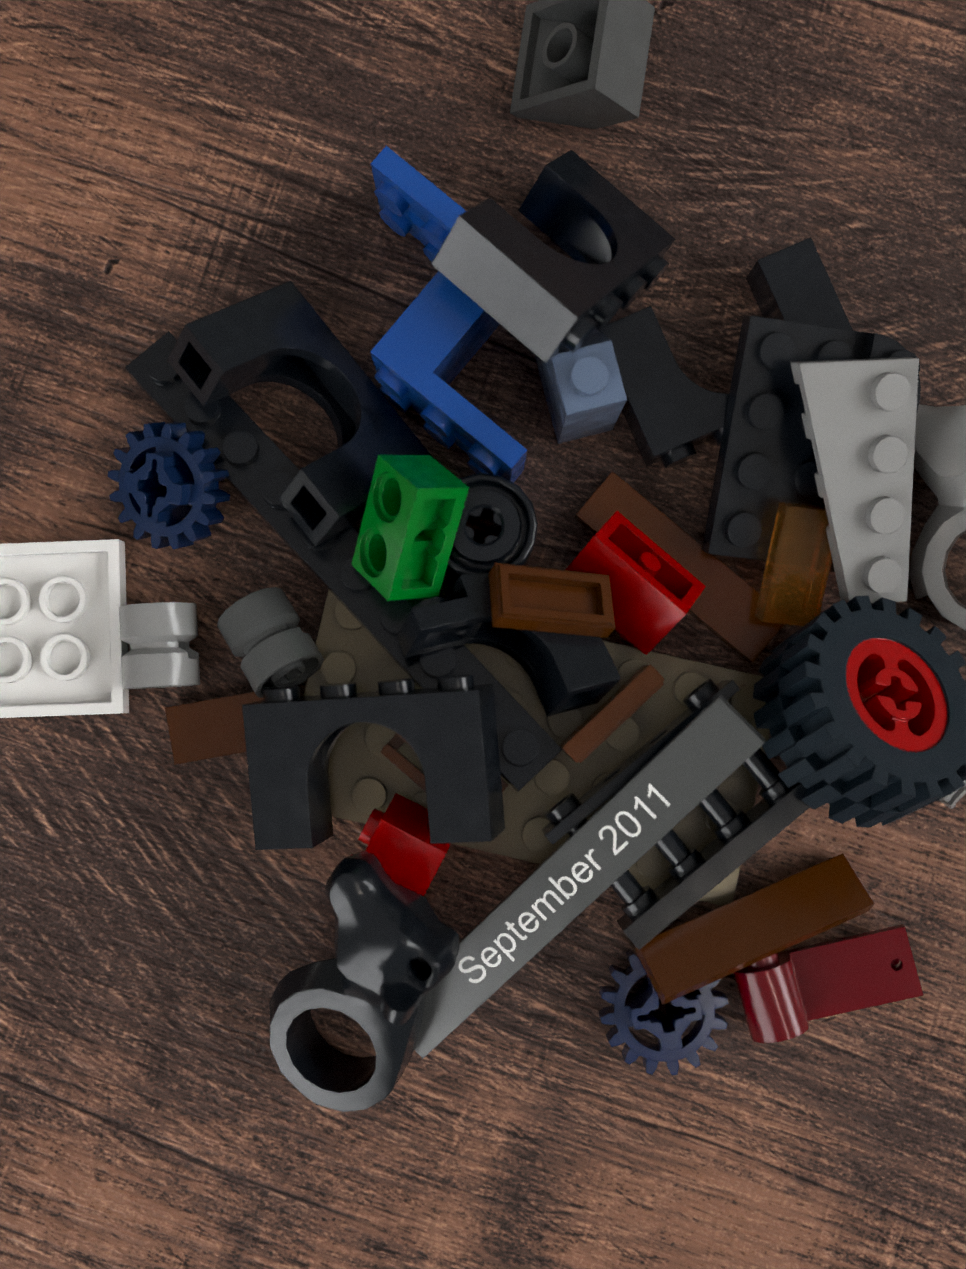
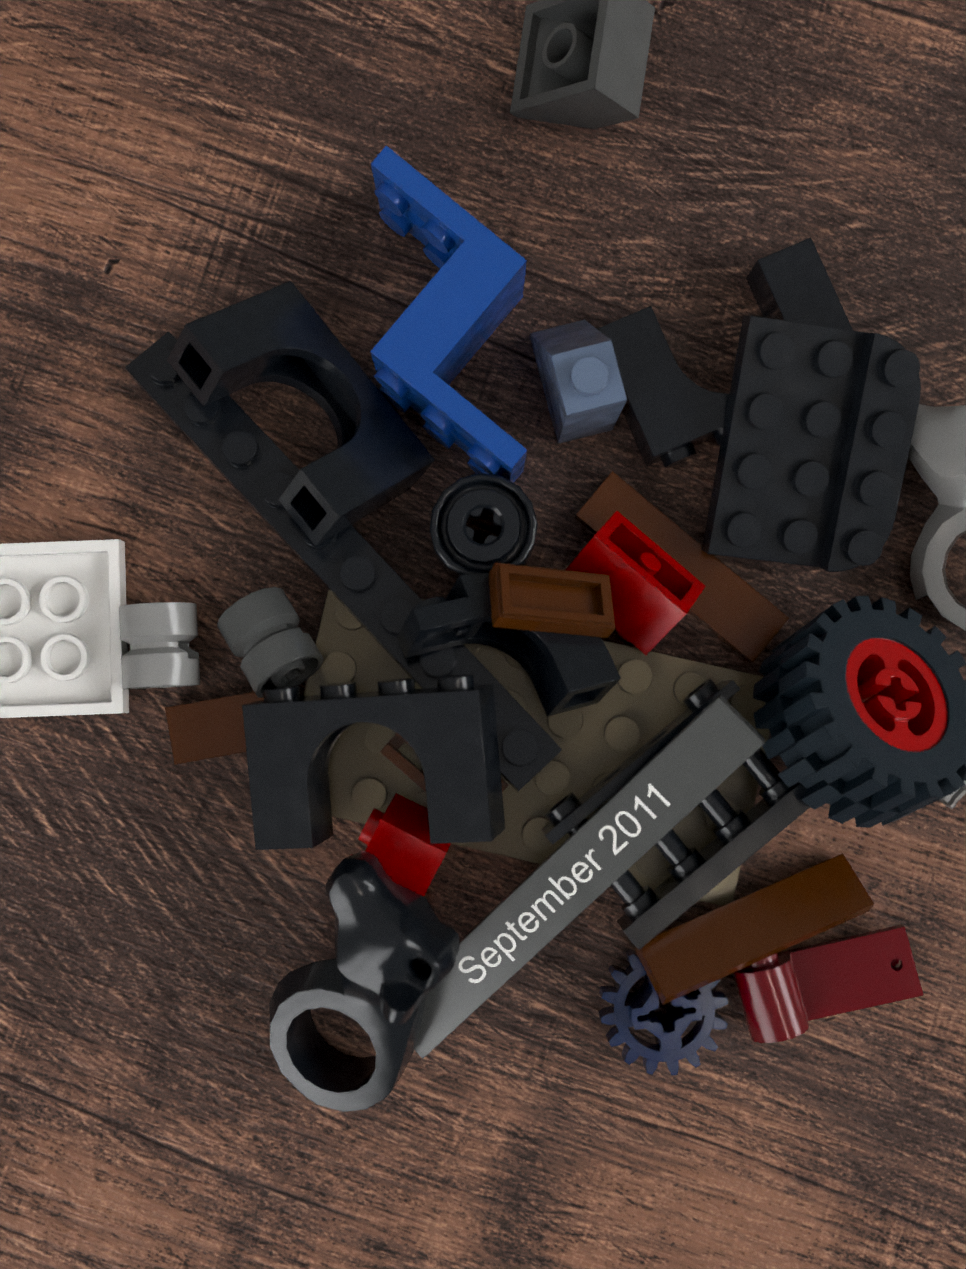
(162, 480): dark blue gear -> none
(409, 526): green brick -> none
(534, 289): black arch -> none
(612, 713): reddish brown tile -> none
(795, 566): clear orange tile -> none
(864, 457): light grey wing -> none

